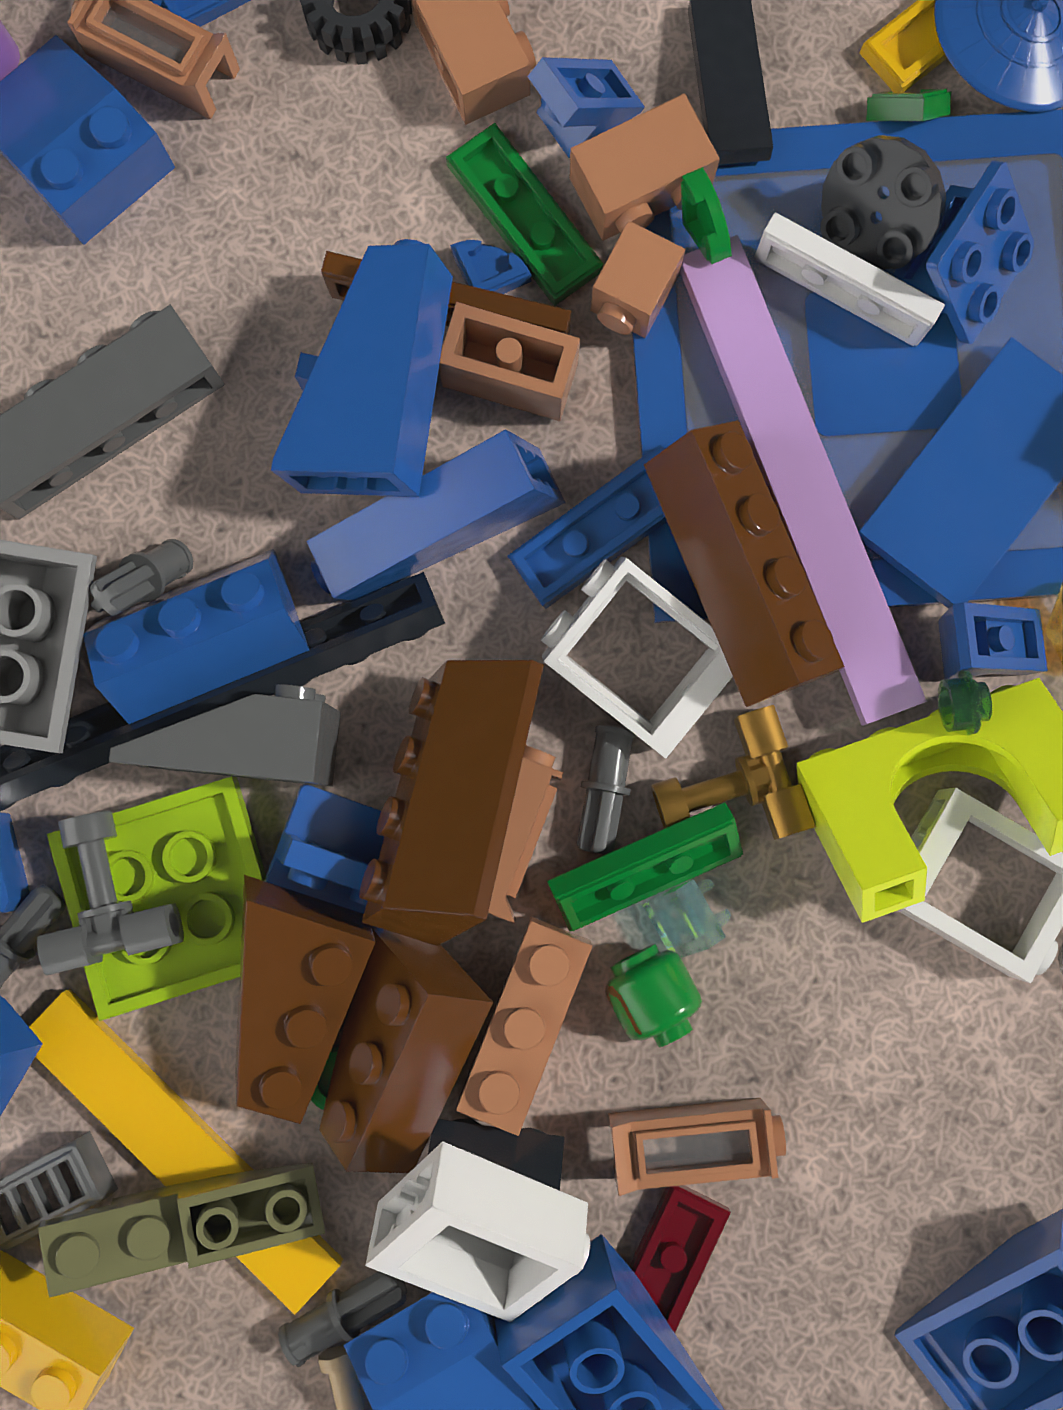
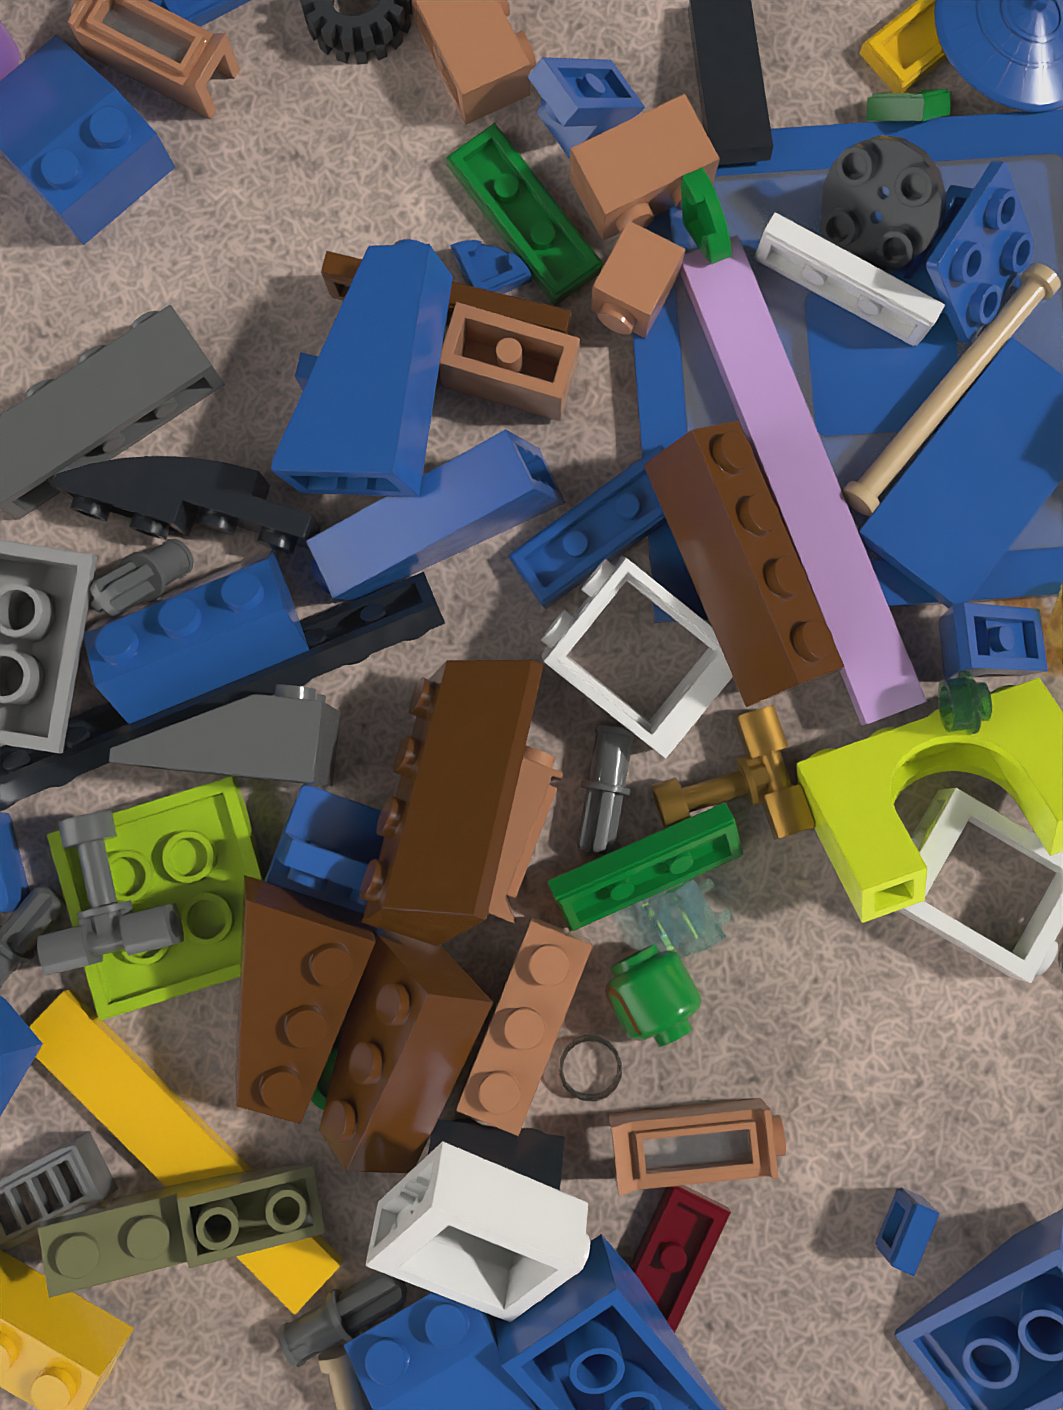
(170, 490): none -> black slope
(589, 1097): none -> clear smoke axle
(906, 1230): none -> blue tile
(1037, 284): none -> tan bar

